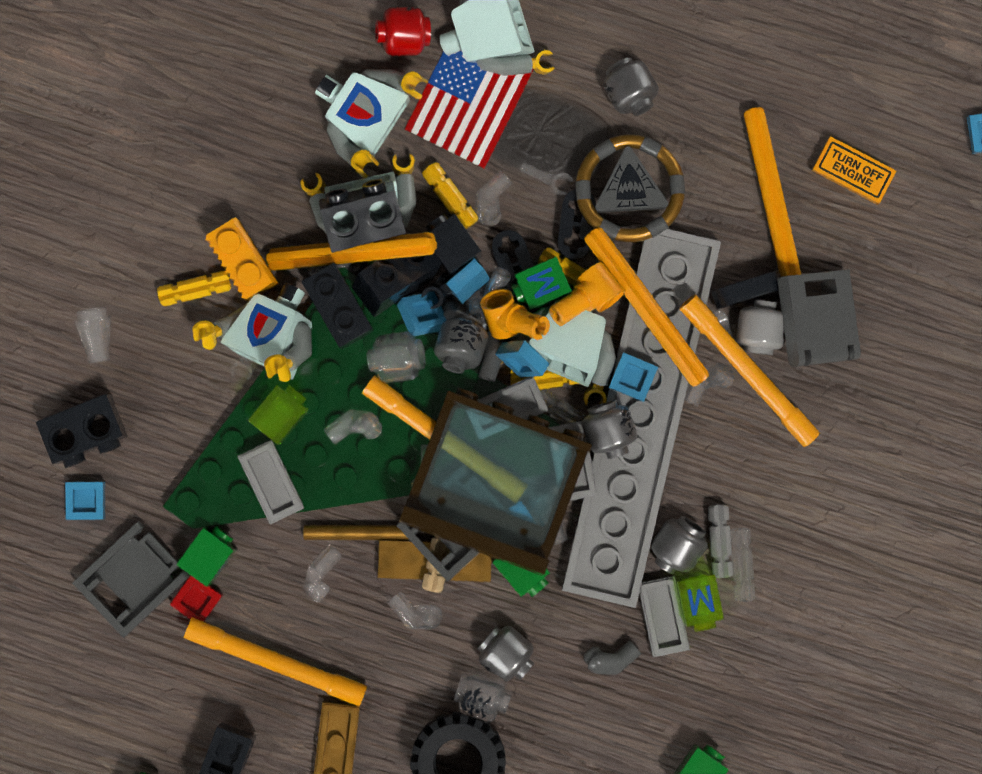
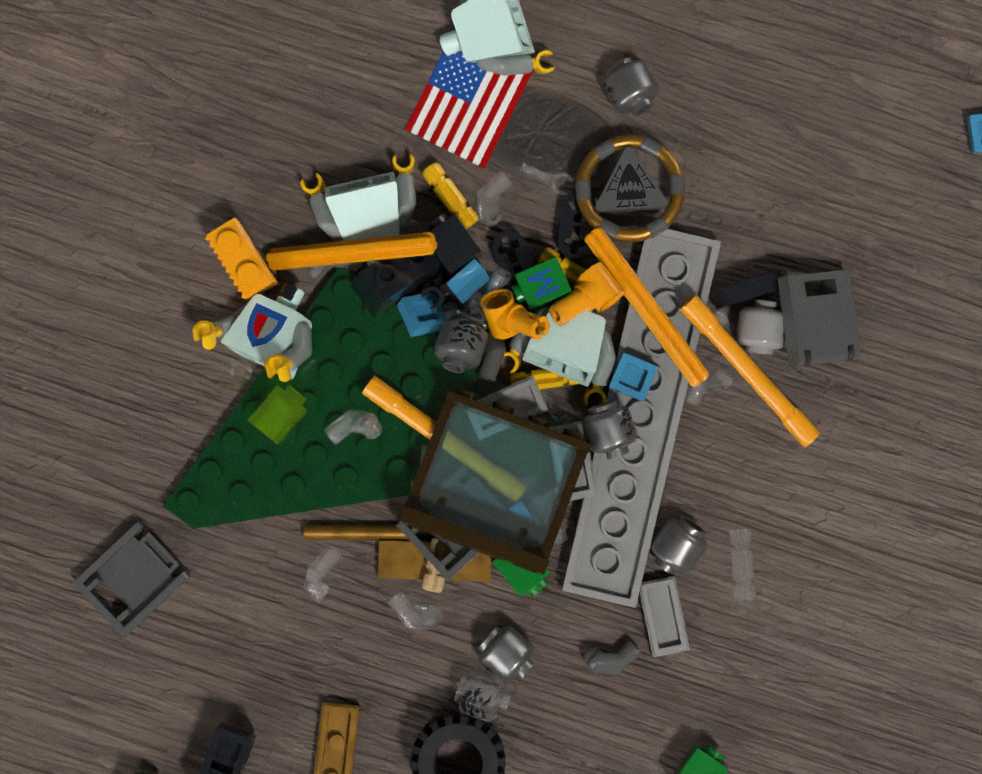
(79, 422): black brick -> none
(85, 500): dark azure tile -> none
(94, 331): clear cone -> none
(193, 288): yellow axle -> none
(196, 599): red tile -> none
(207, 555): green brick -> none
(218, 639): light orange piece -> none
(271, 482): light grey tile -> none
(337, 306): black brick -> none
(365, 225): black brick -> none
(366, 111): torso -> none
(396, 357): clear head -> none
(403, 31): red head -> none
(522, 358): dark azure tile -> none
(700, 601): clear neon green brick -> none
(720, 541): light grey axle -> none
(771, 192): light orange axle -> none
(854, 170): light orange tile -> none

